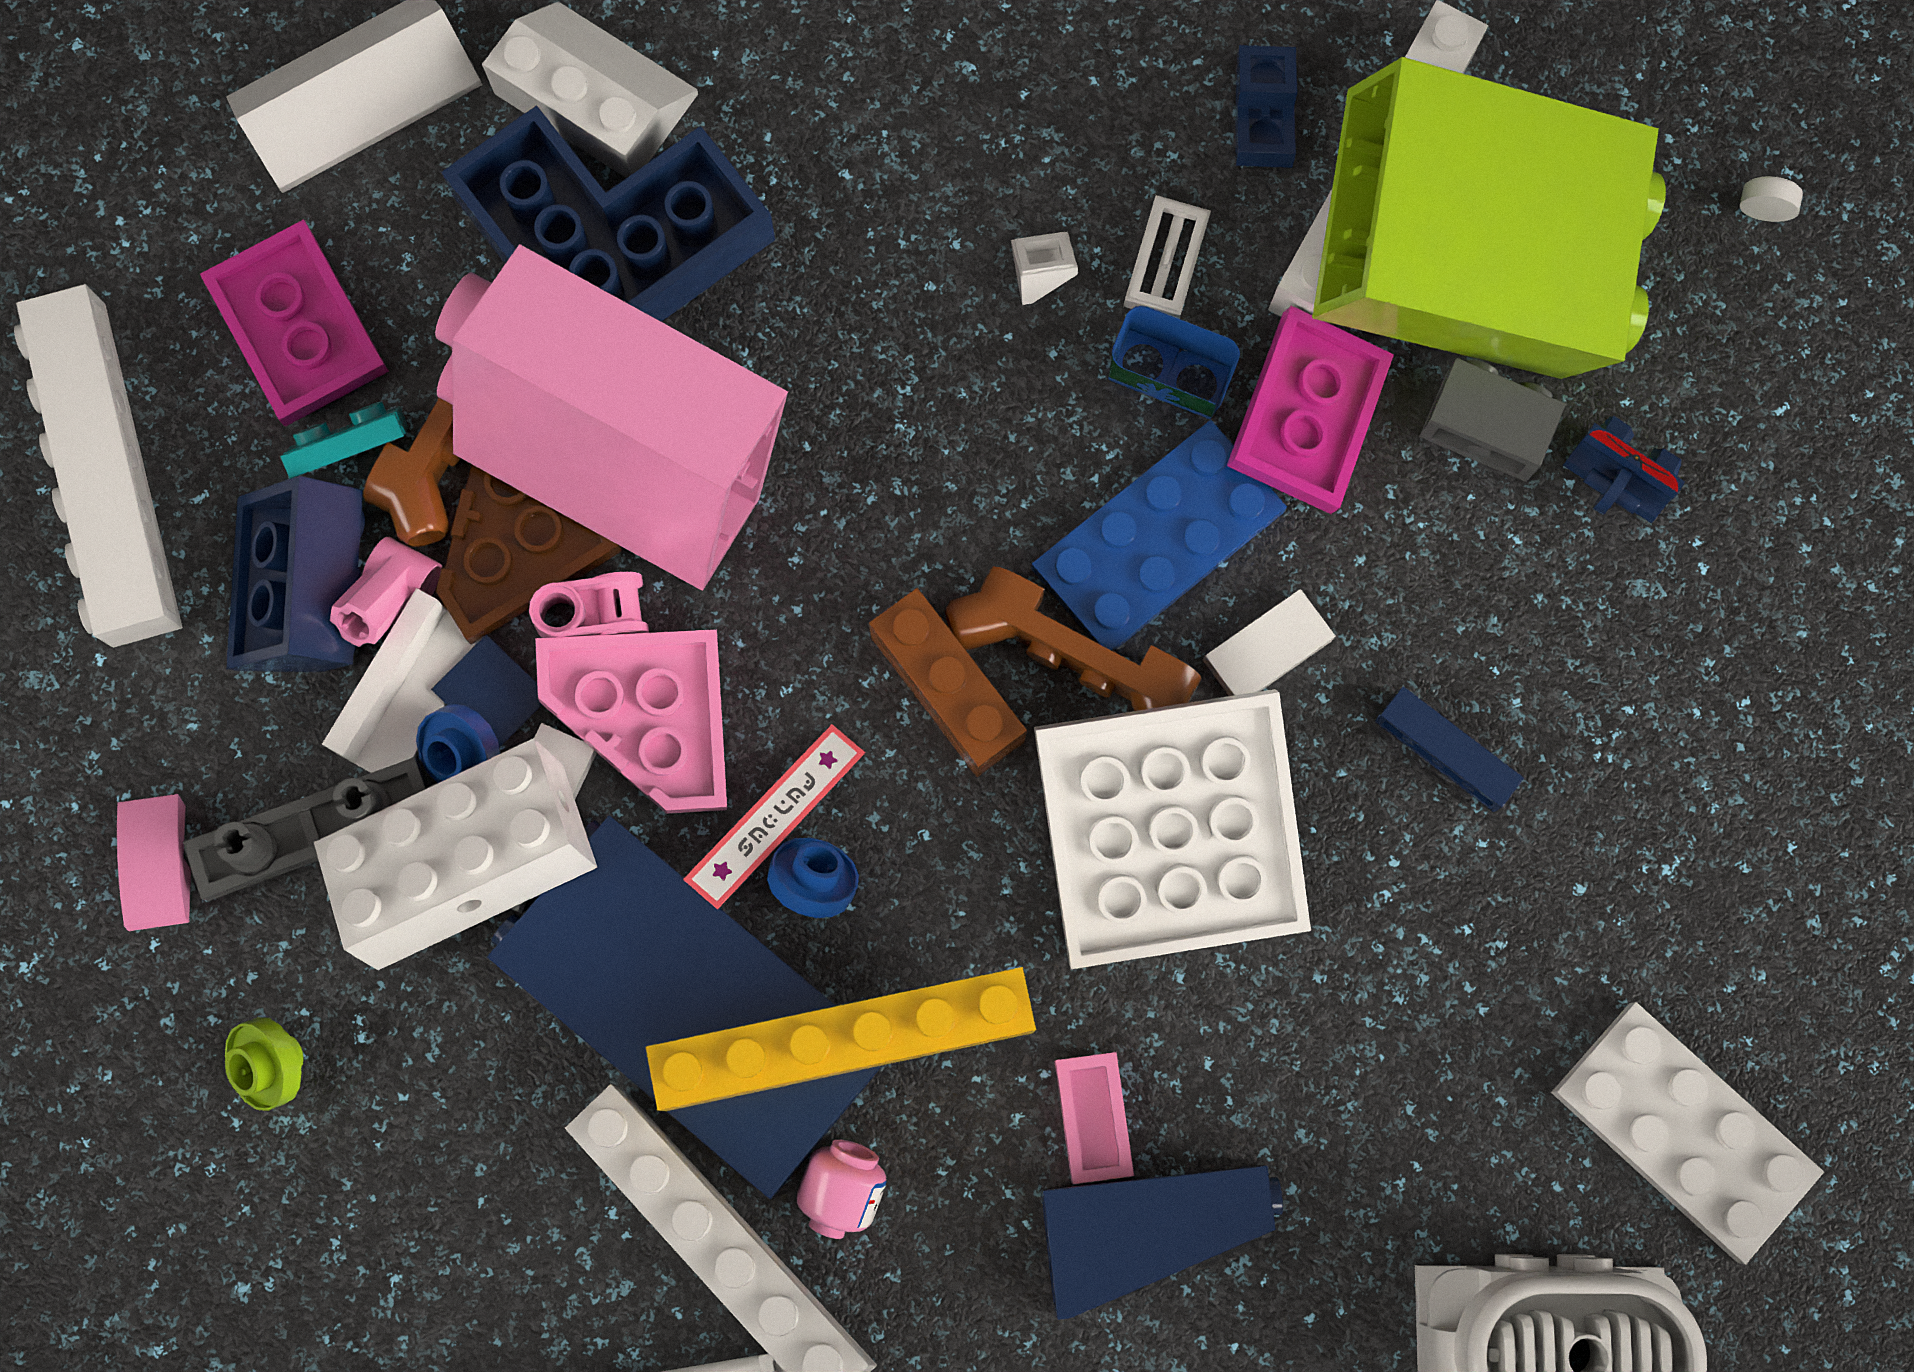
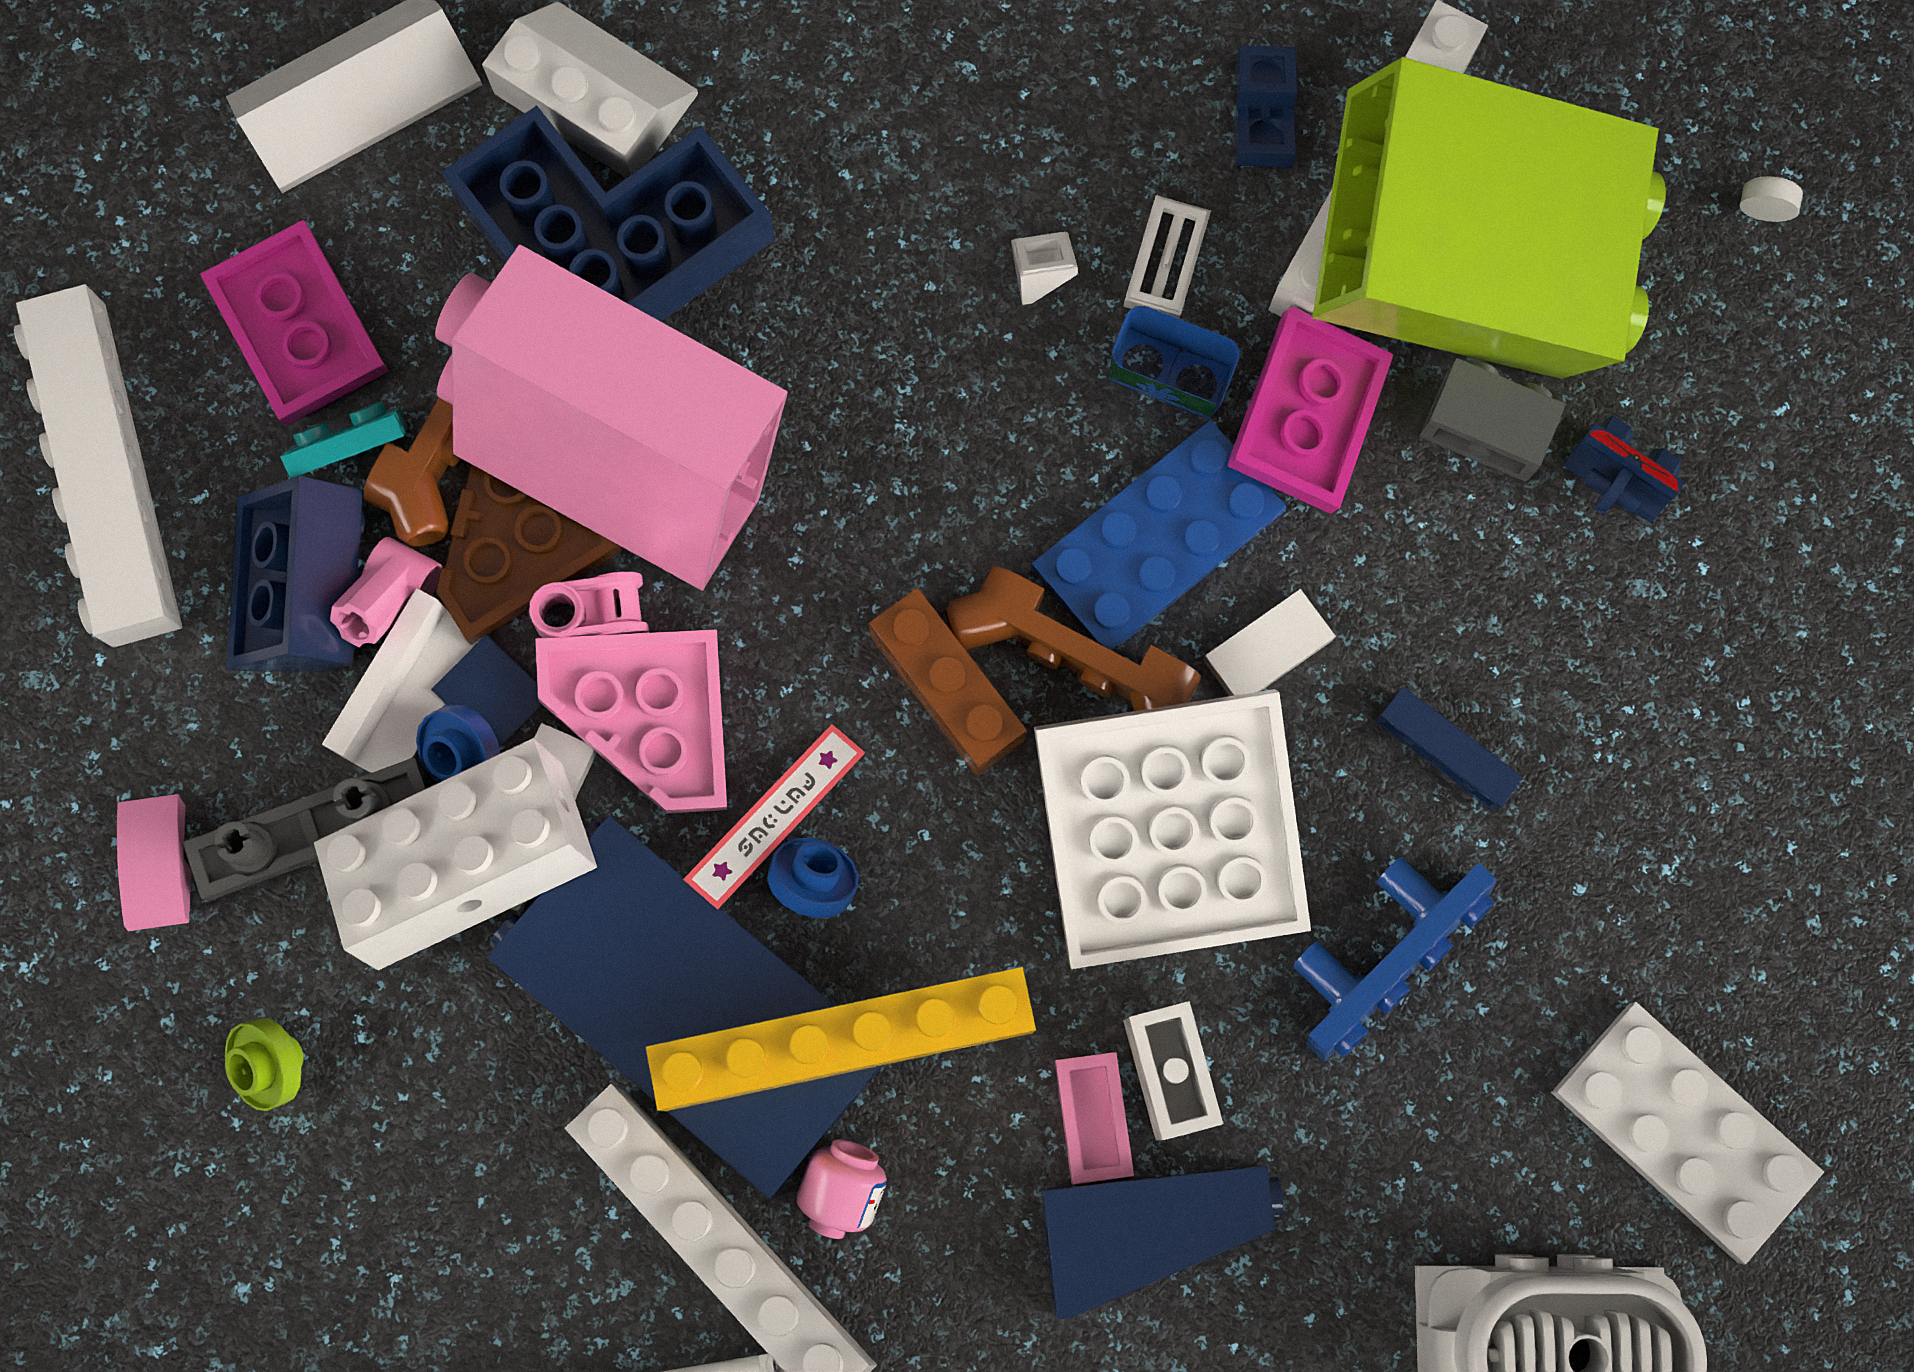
(1173, 1071): none -> white brick
(1384, 986): none -> blue plate

